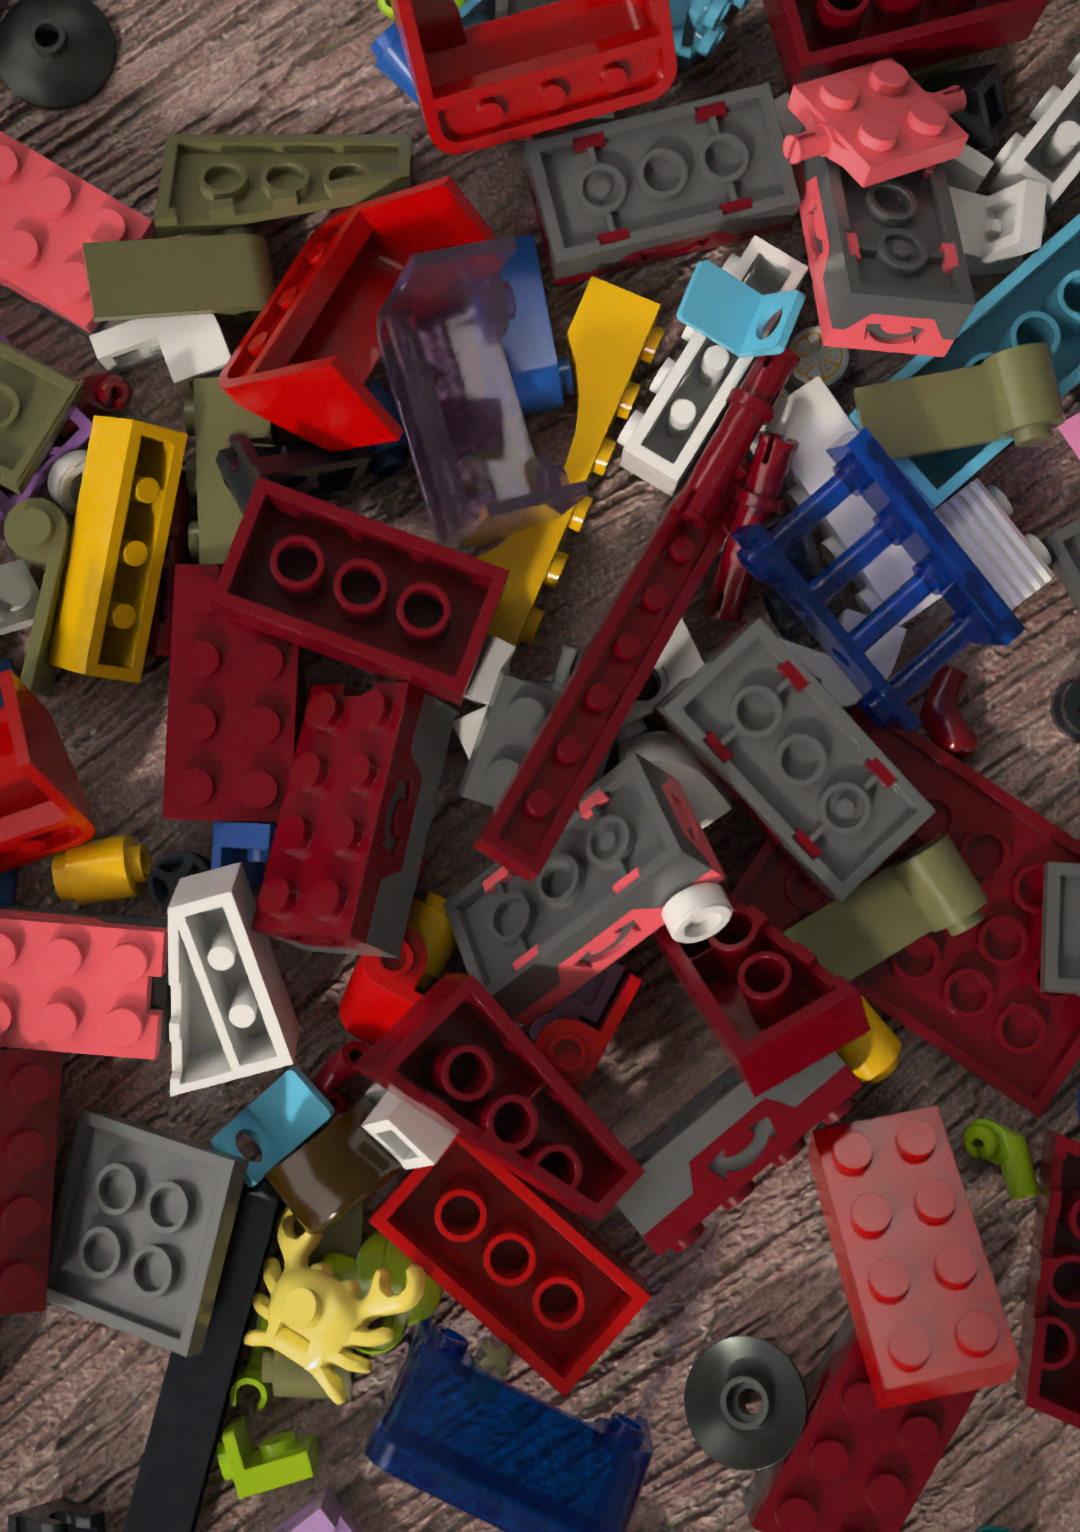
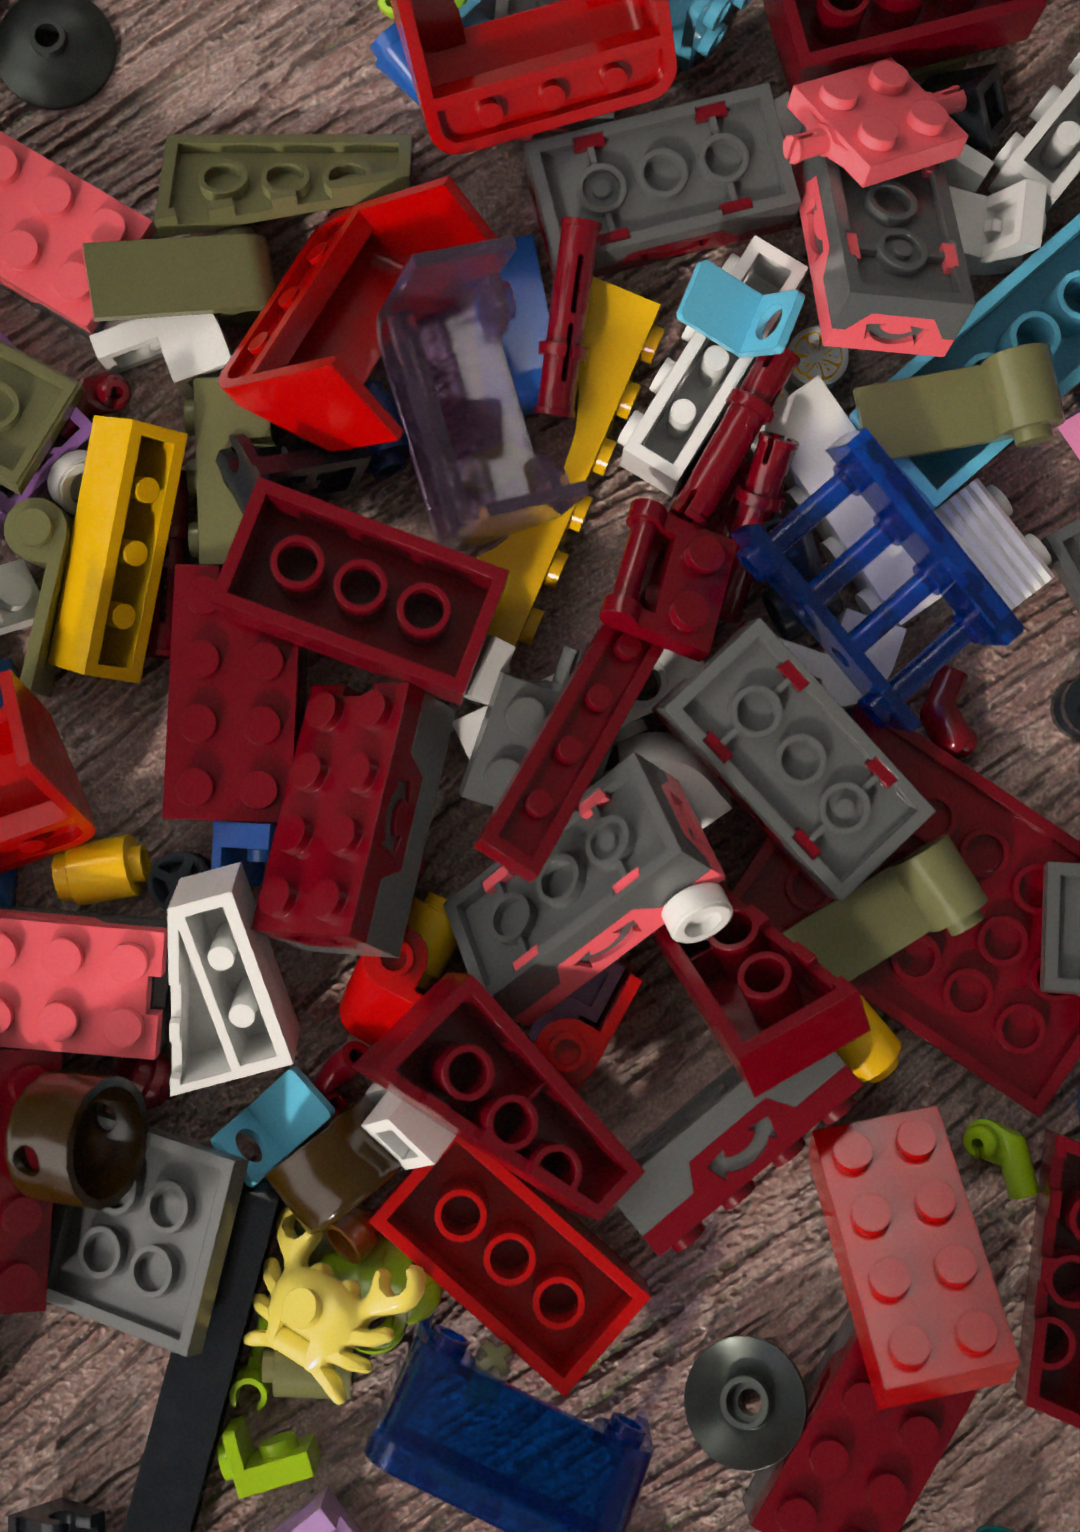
(77, 1156): none -> dark brown piece
(149, 1076): none -> dark red plate
(353, 1235): none -> dark orange hinge
(568, 317): none -> dark red pin
(687, 586): none -> dark red plate

